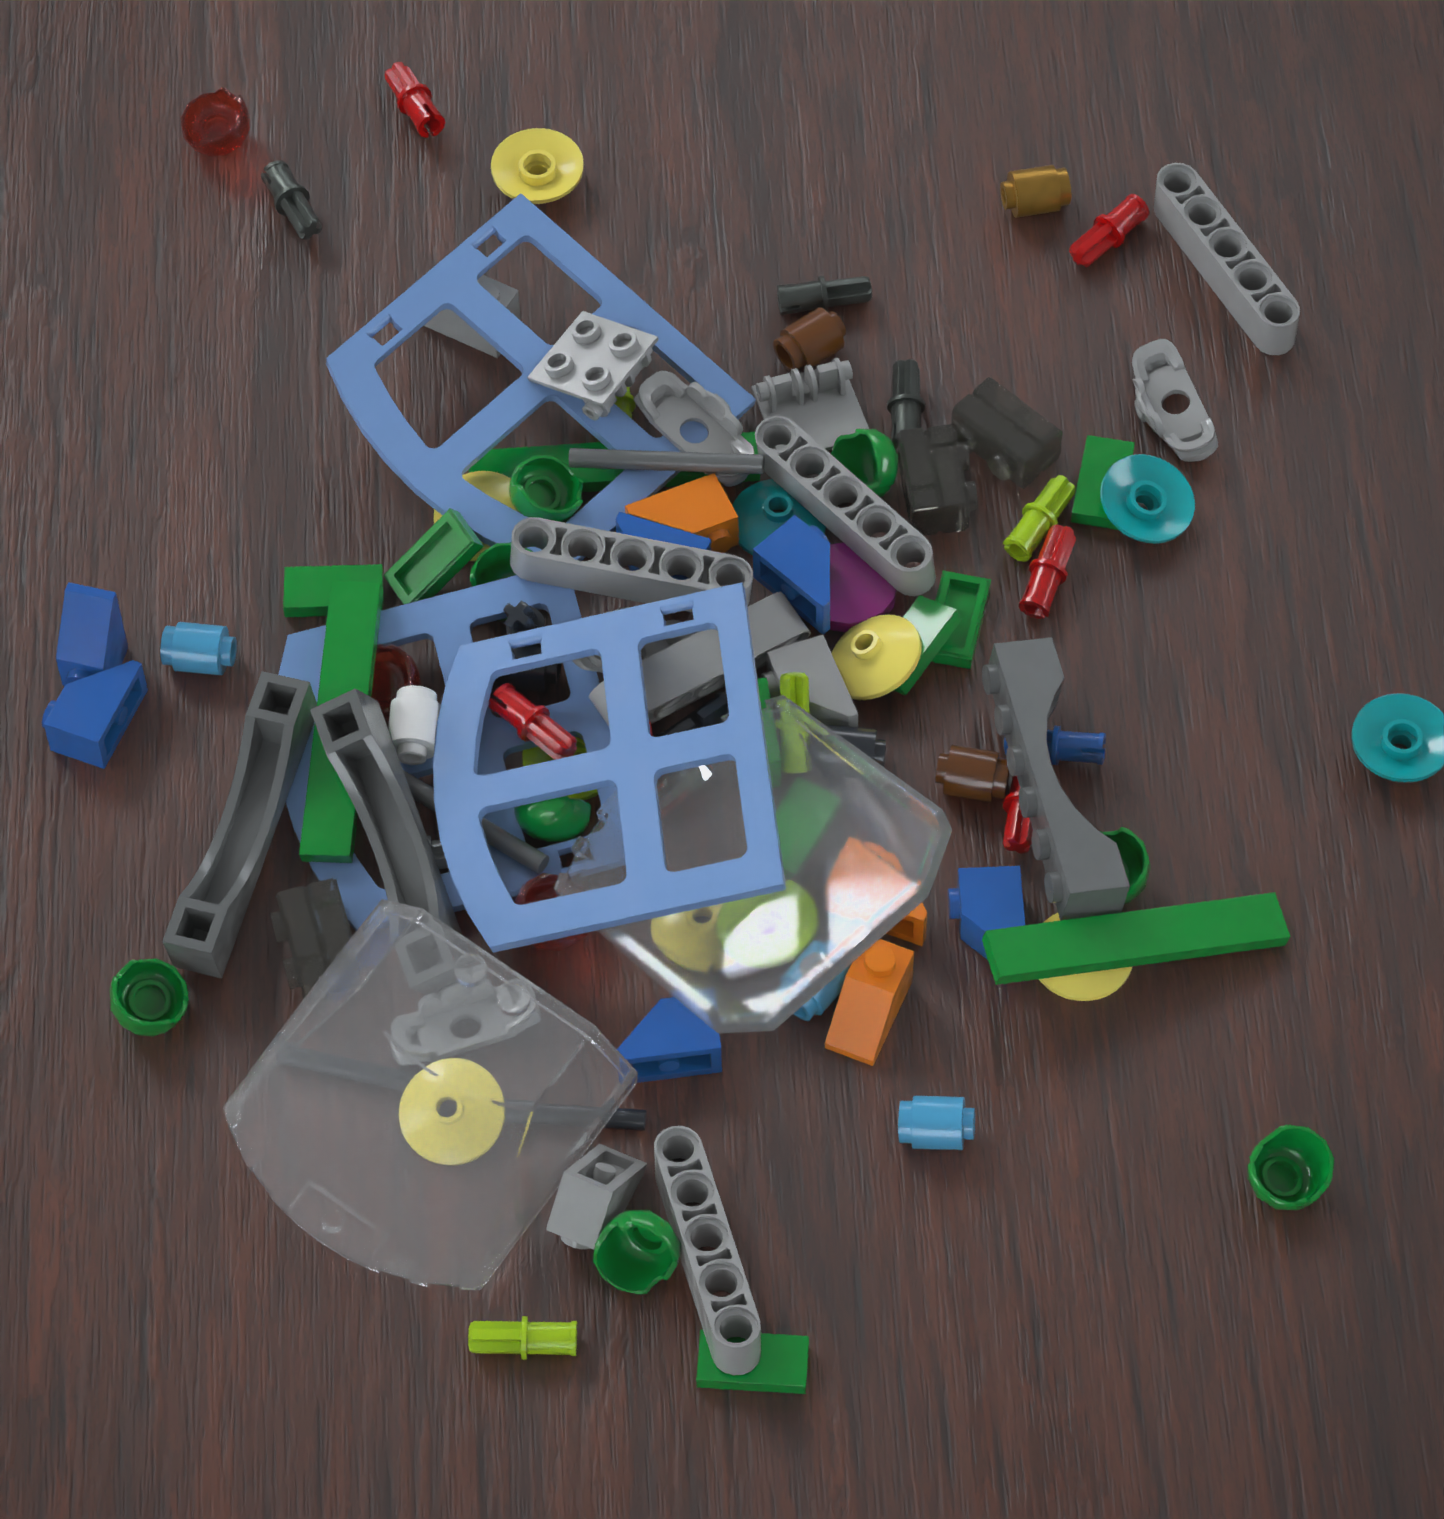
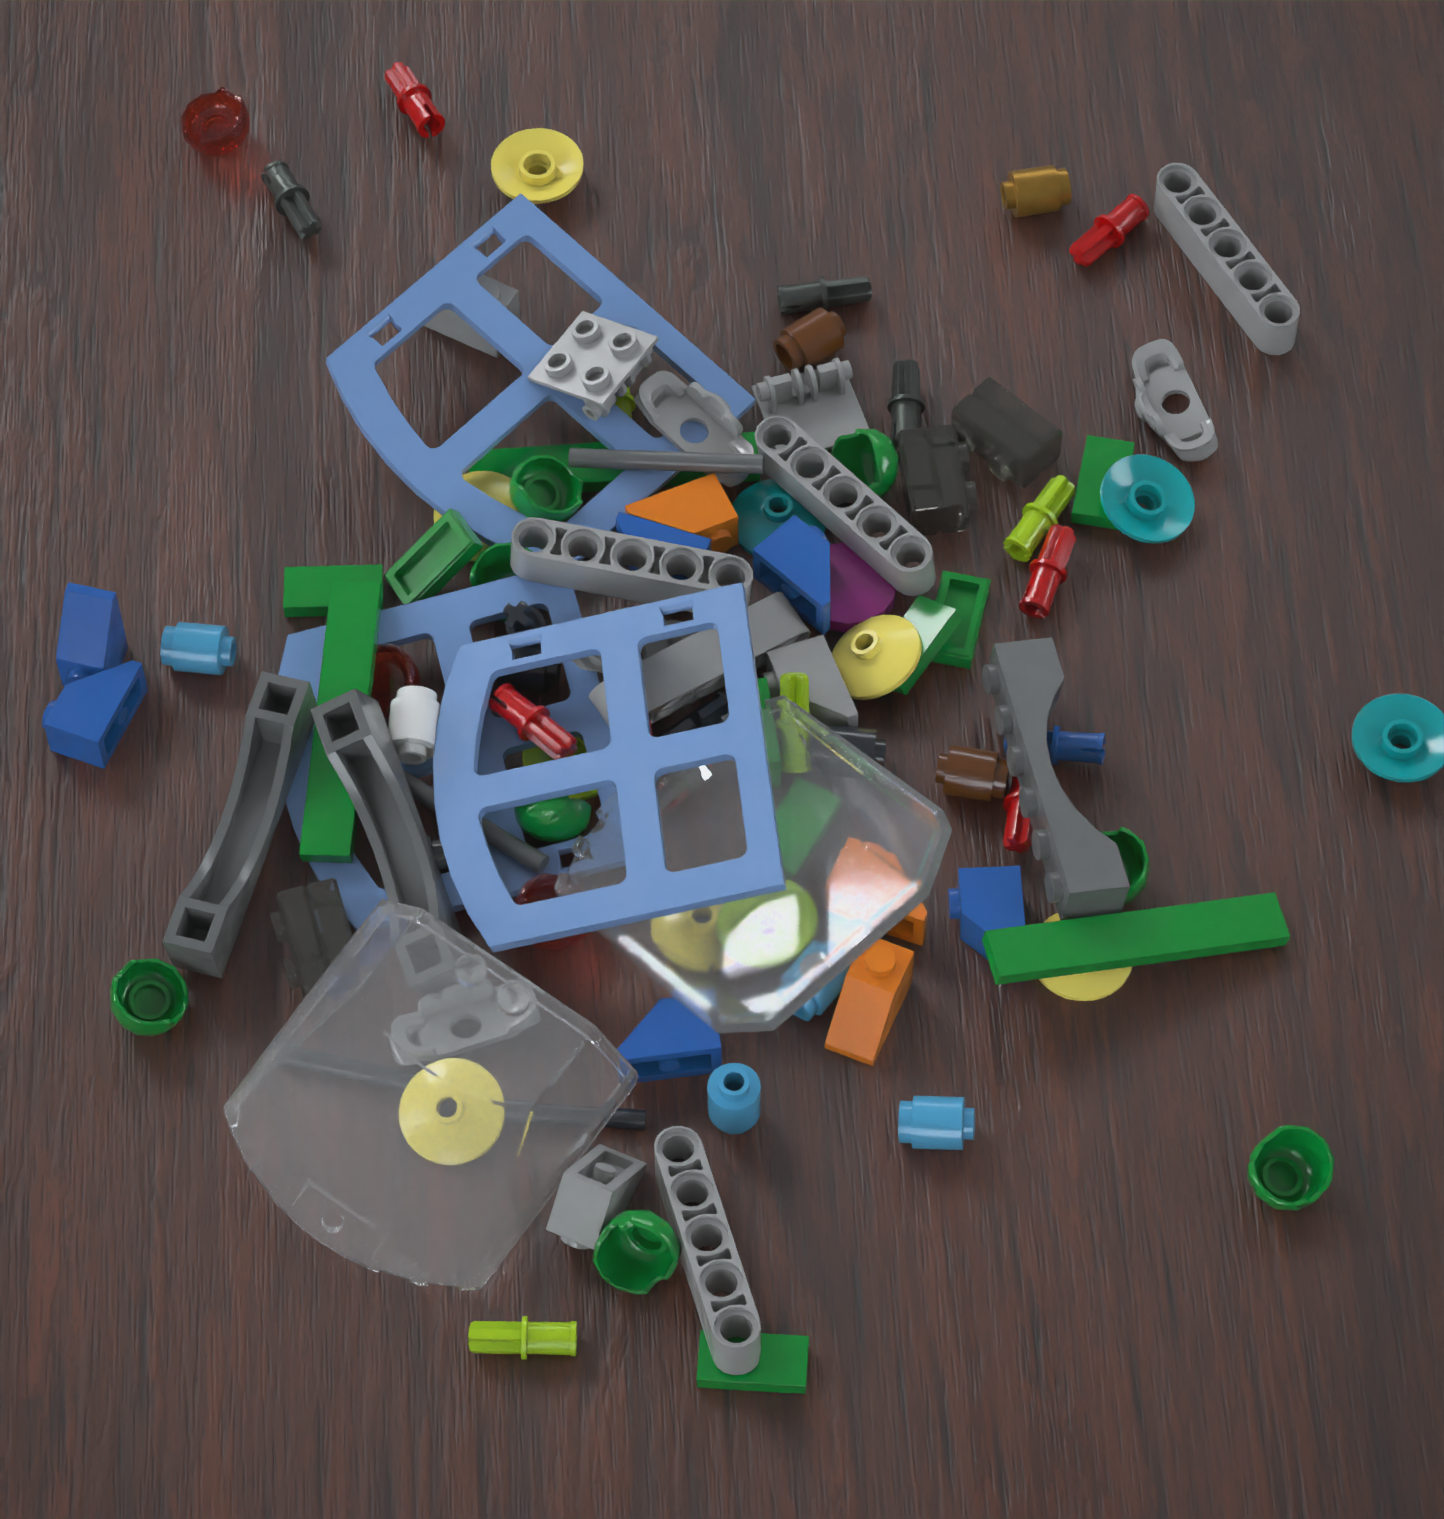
(734, 1098): none -> dark azure brick

